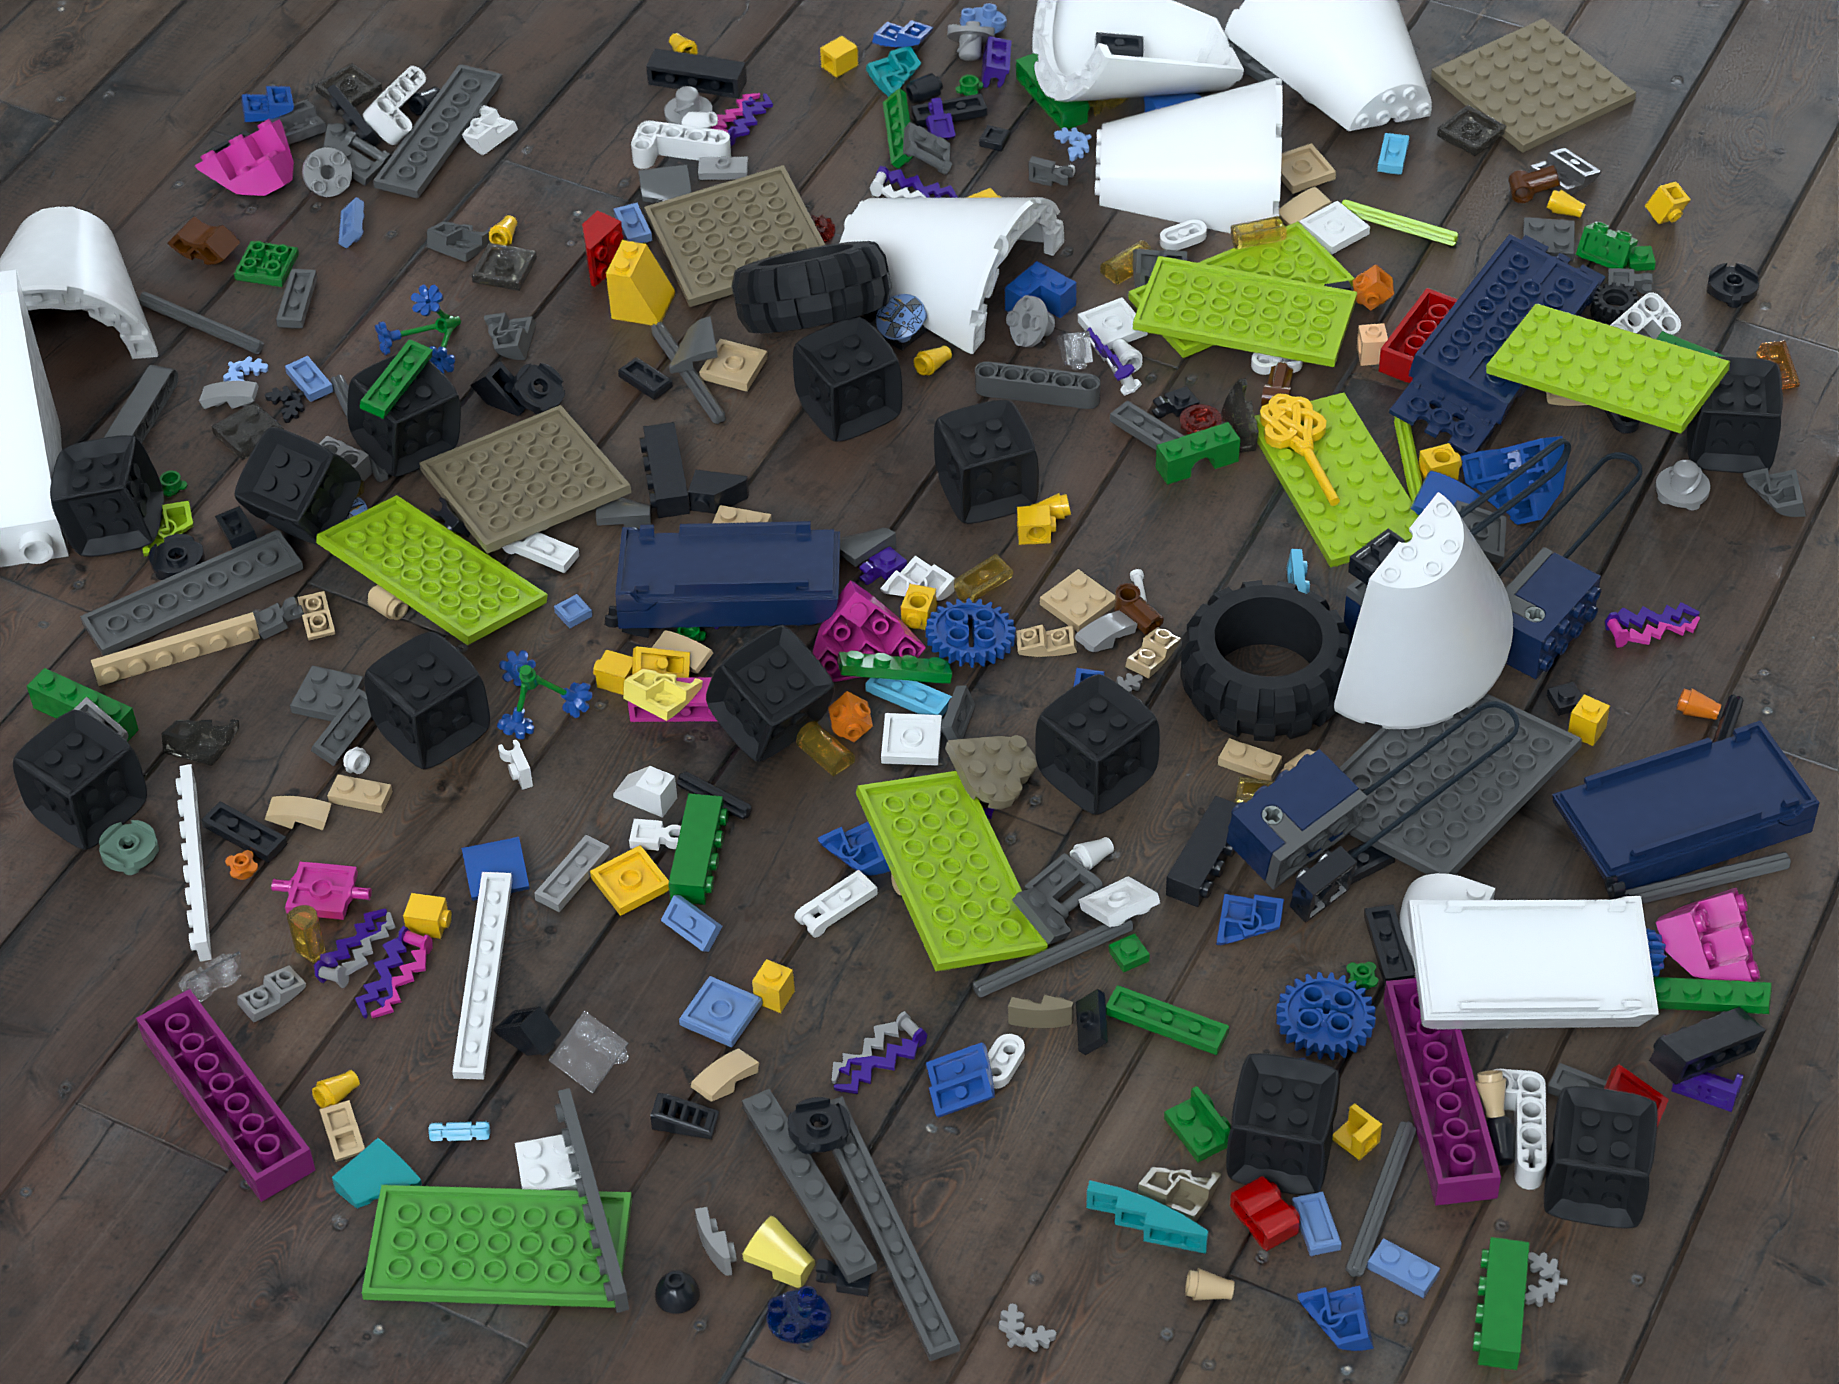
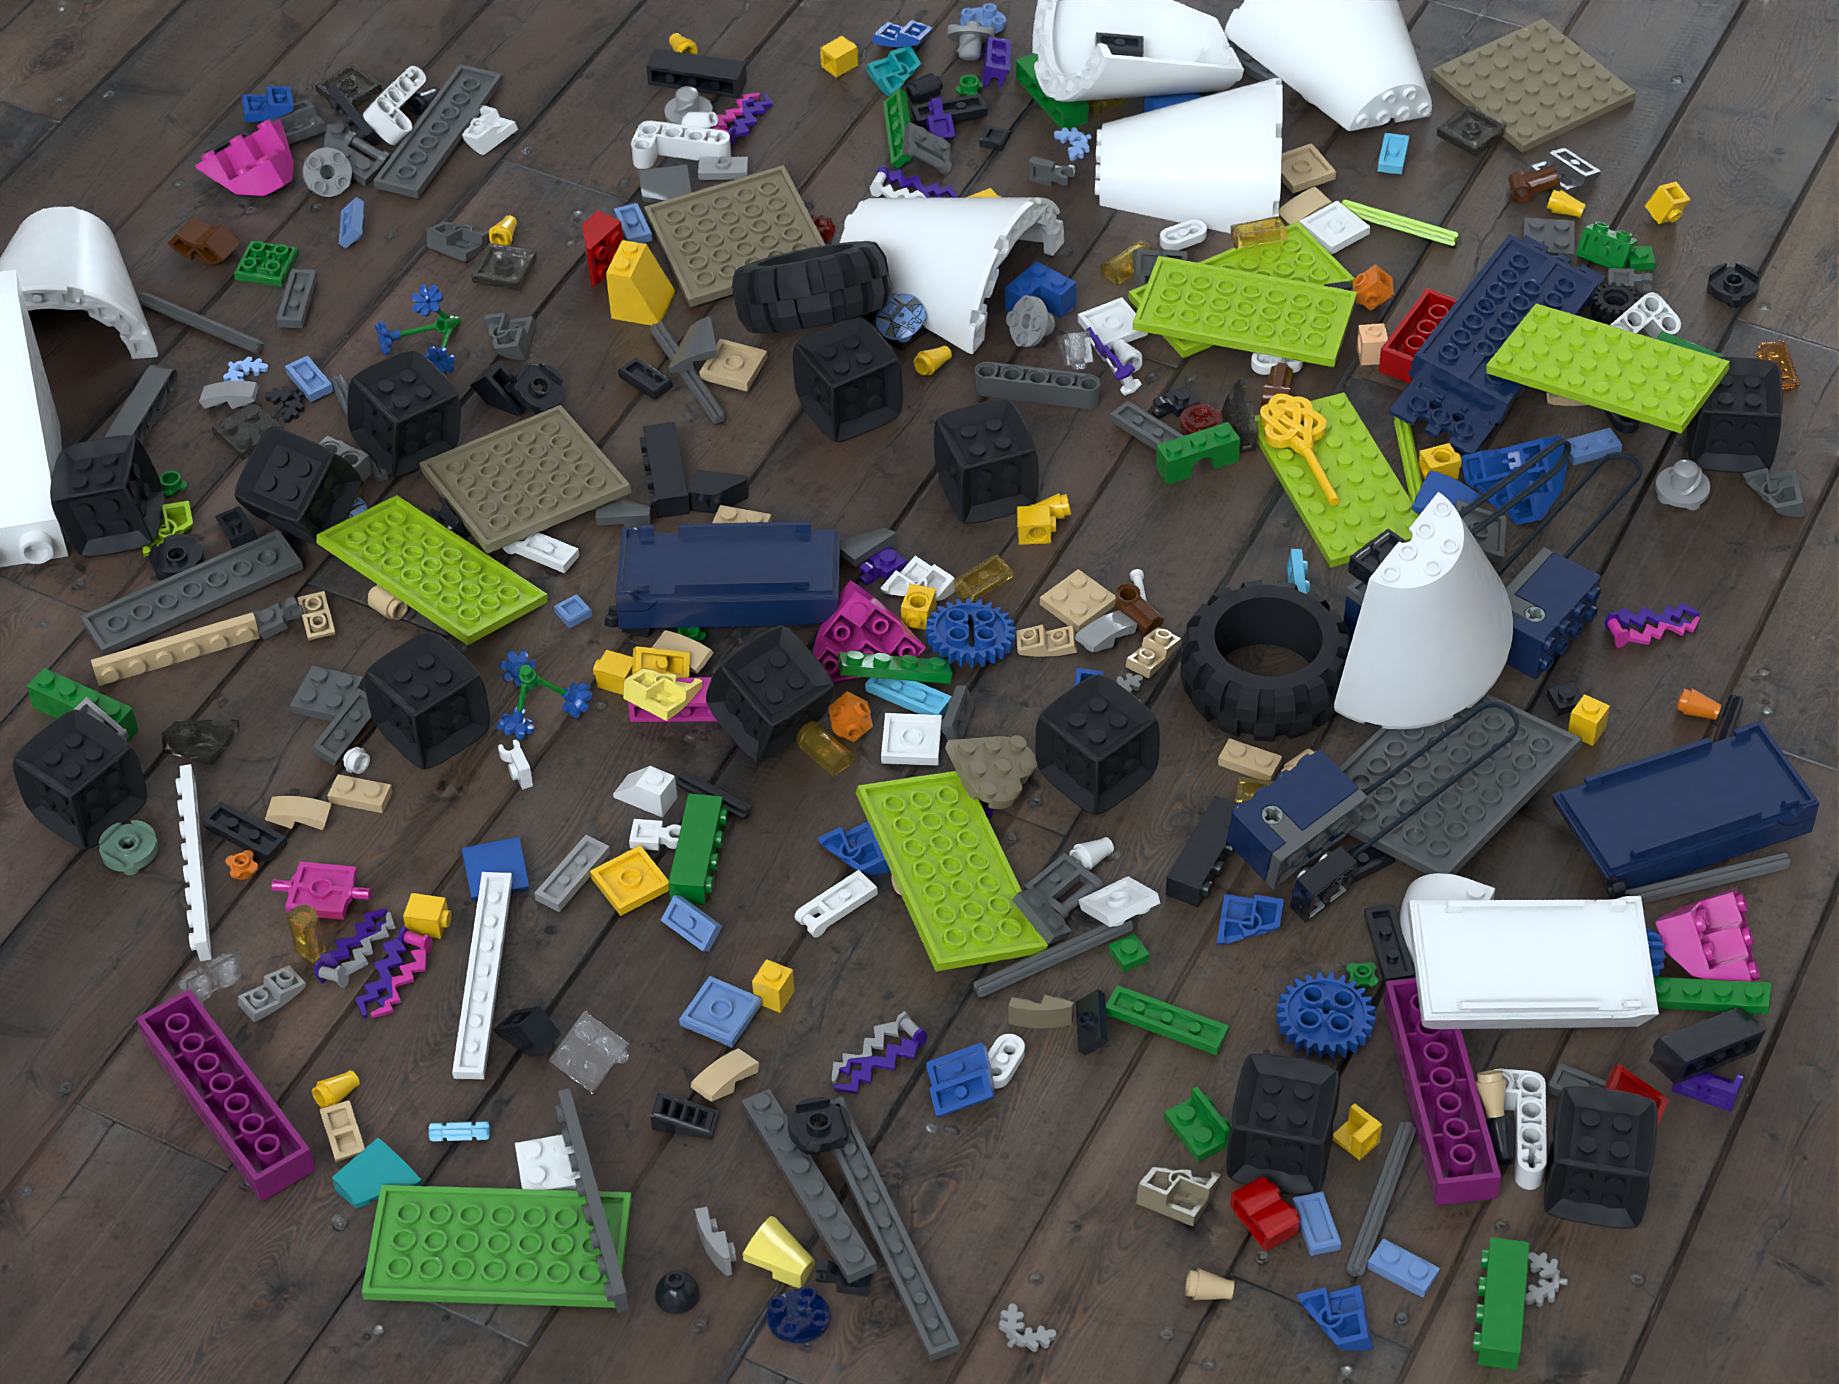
(396, 379): green plate -> none
(1158, 1221): teal slope -> none
(1593, 446): none -> medium blue plate

